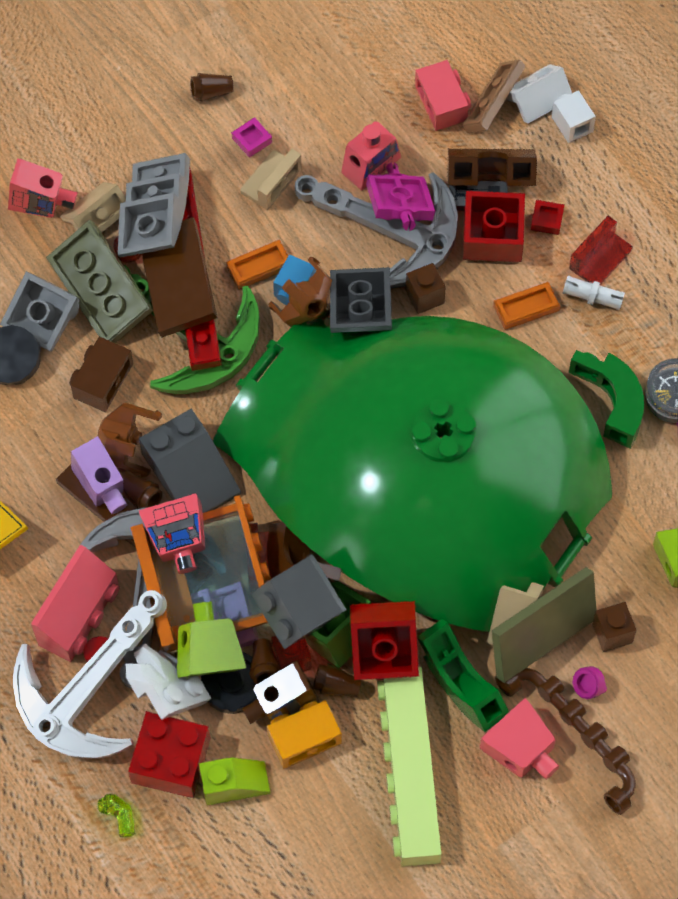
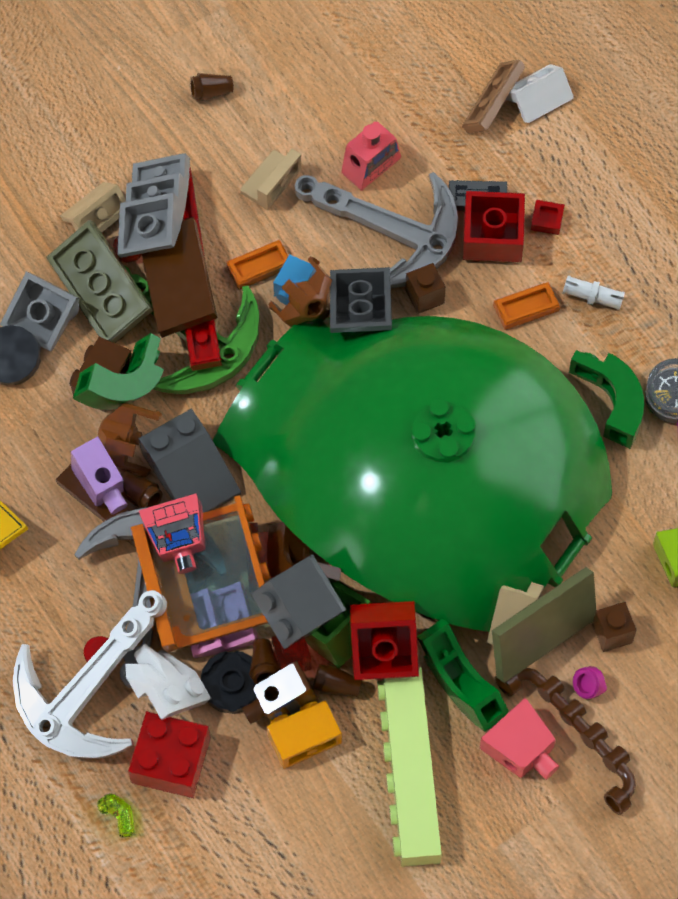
(38, 190): coral torso -> none
(75, 605): coral slope -> none
(108, 390): none -> green arch
(208, 645): lime torso -> none
(233, 779): lime slope -> none
(252, 137): dark pink tile -> none
(400, 197): dark pink plate -> none
(442, 94): coral brick -> none
(511, 166): reddish brown arch -> none
(573, 116): white brick -> none
(600, 253): clear red panel -> none

